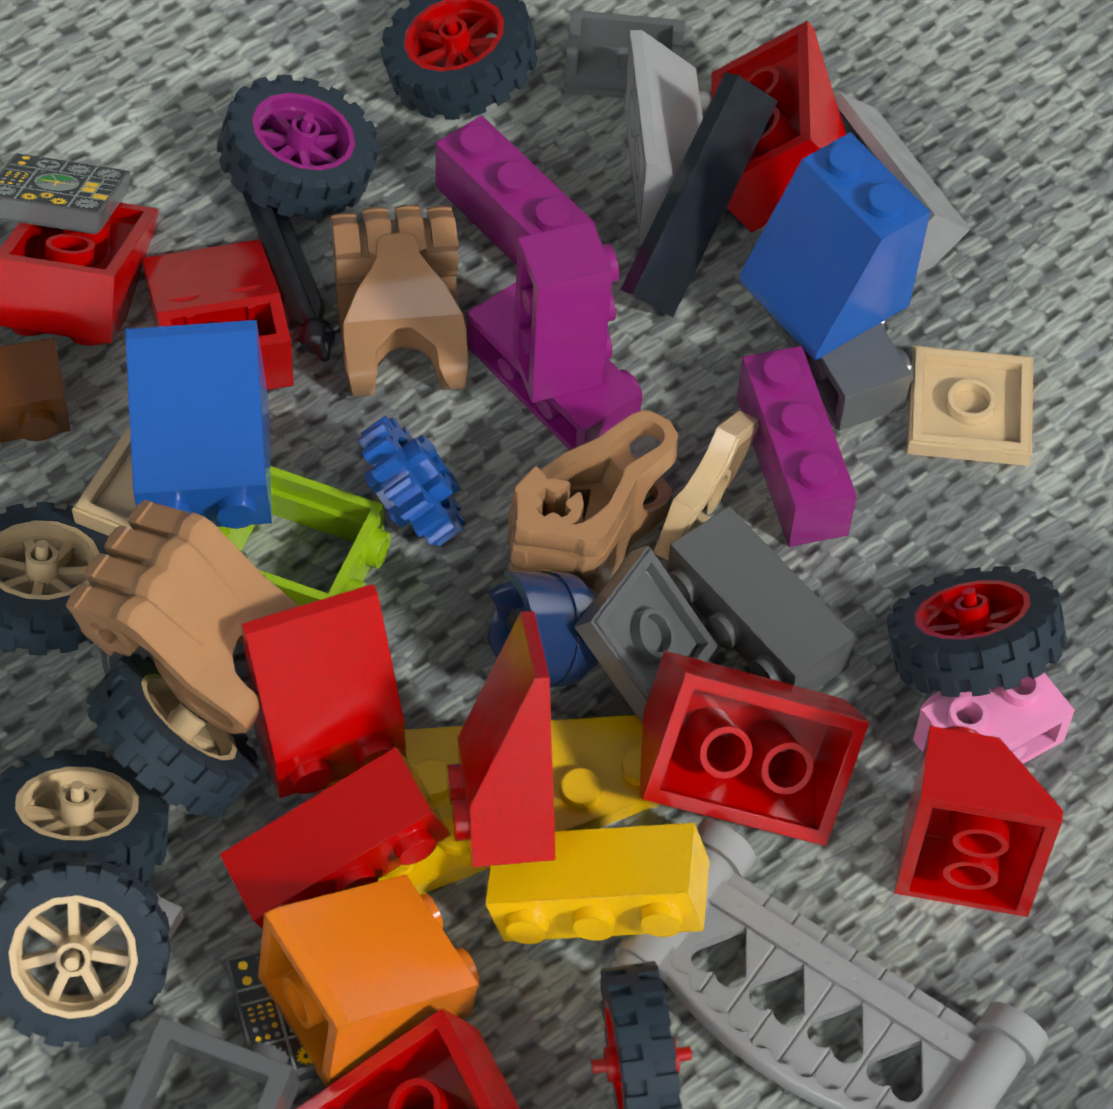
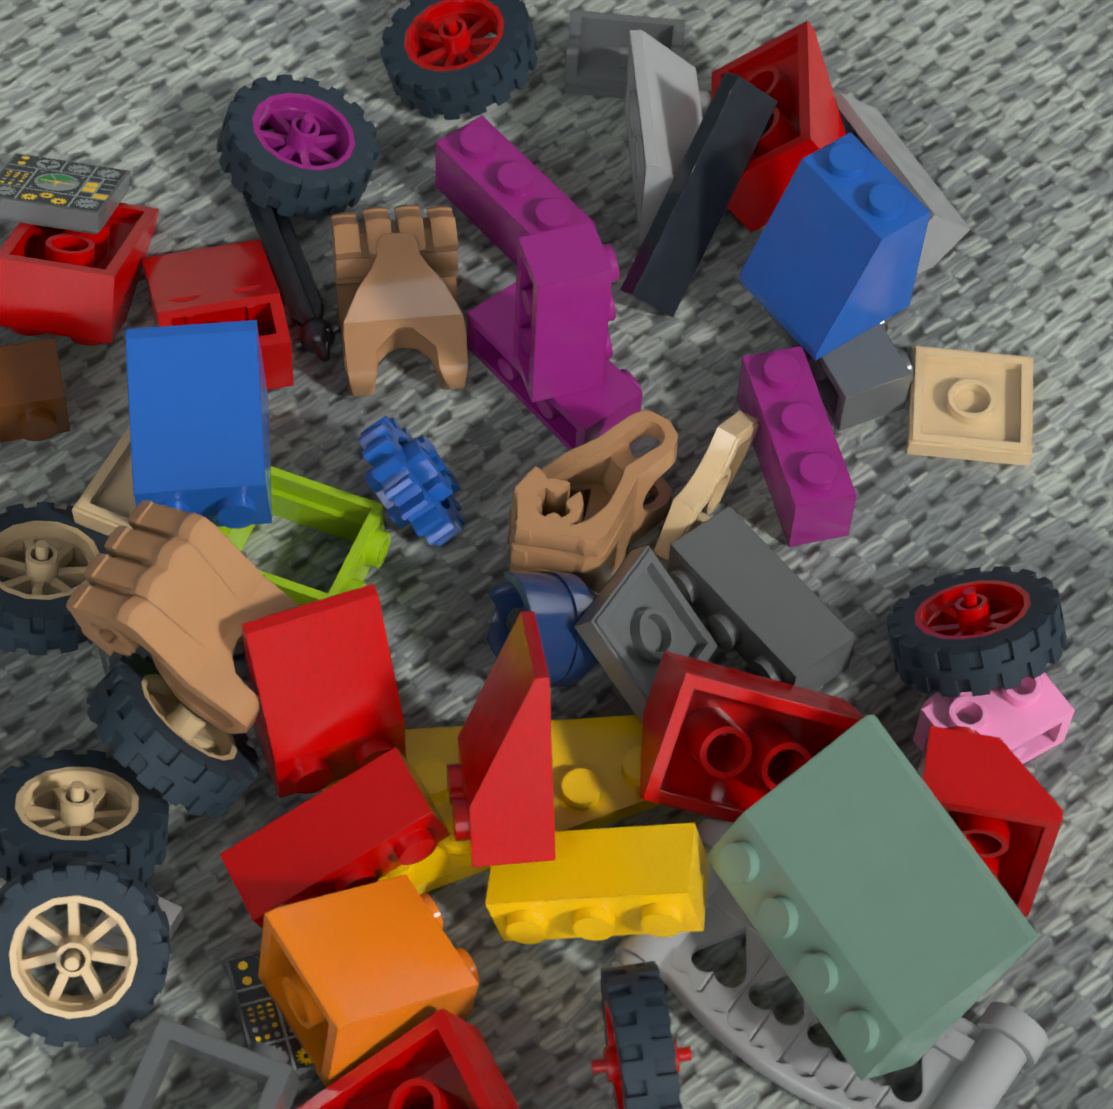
(871, 900): none -> sand green slope

